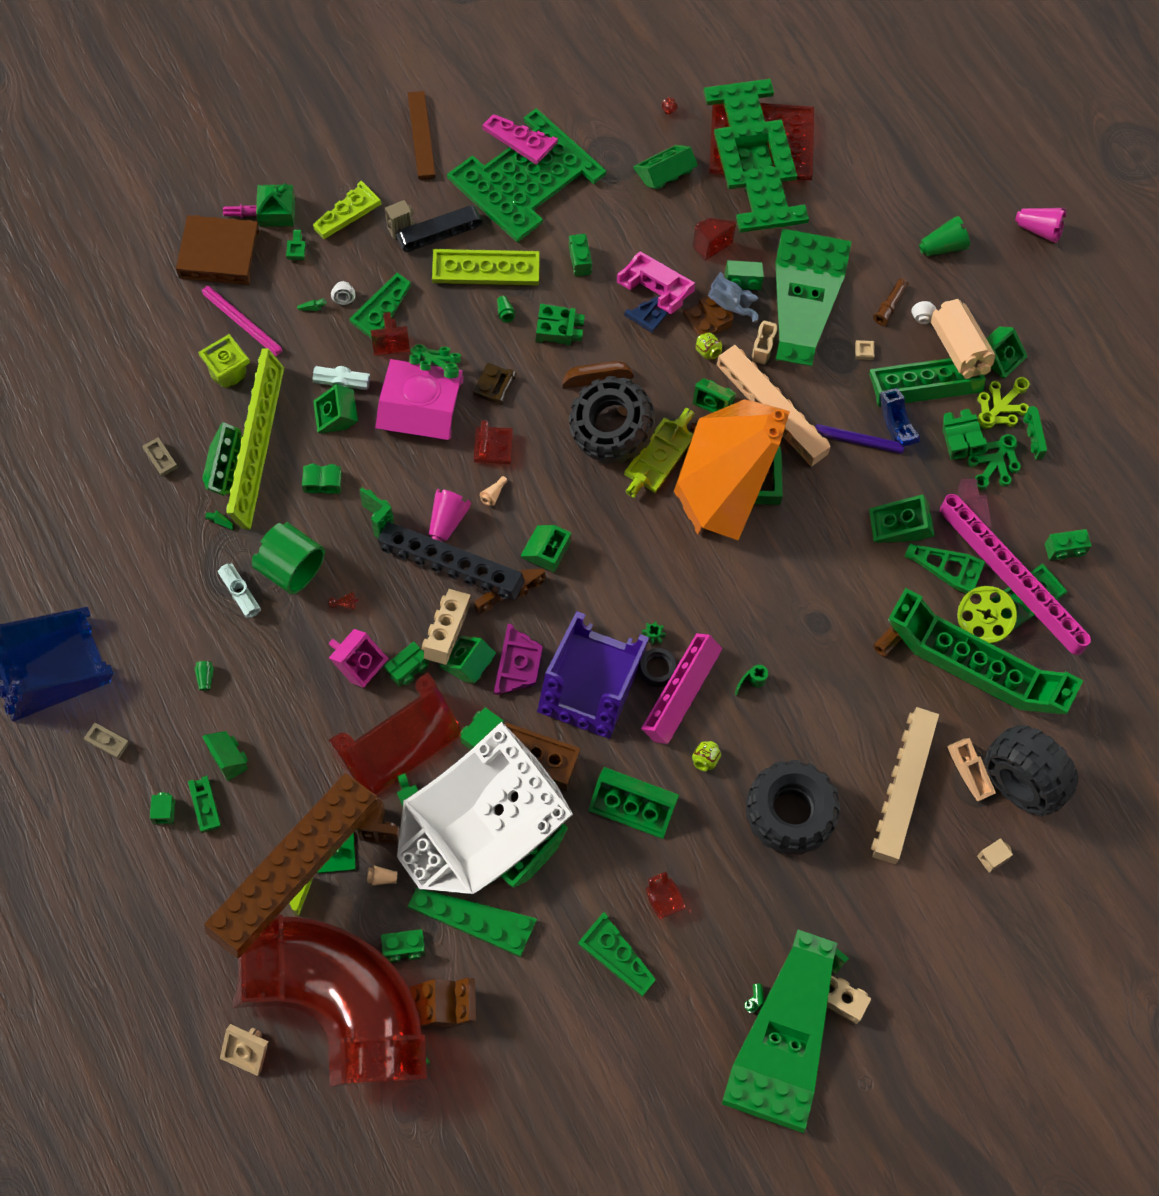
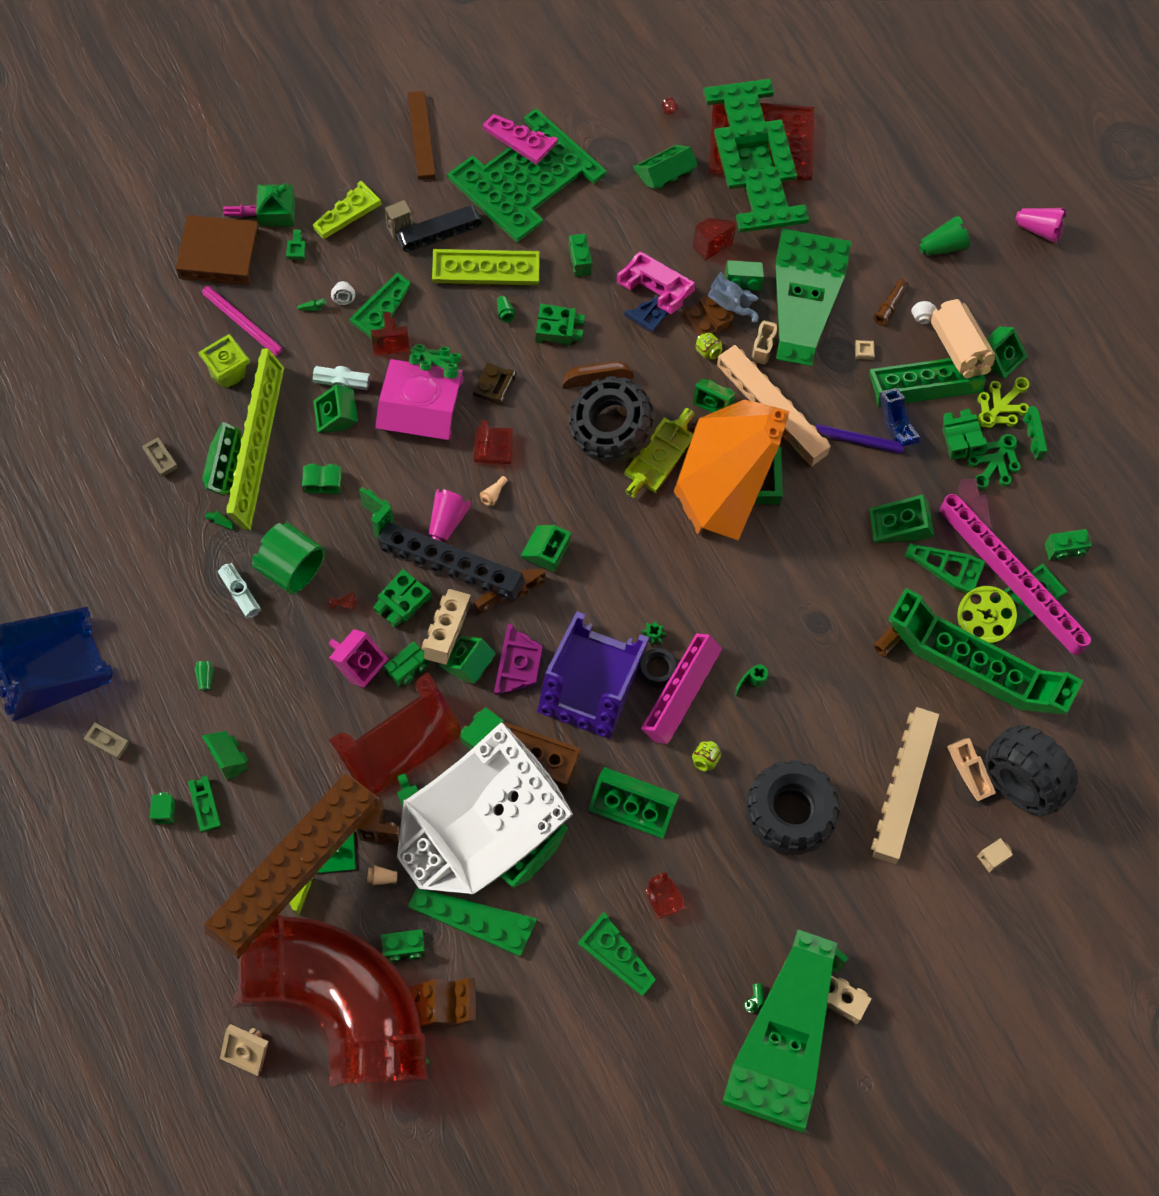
(402, 598): none -> green hips

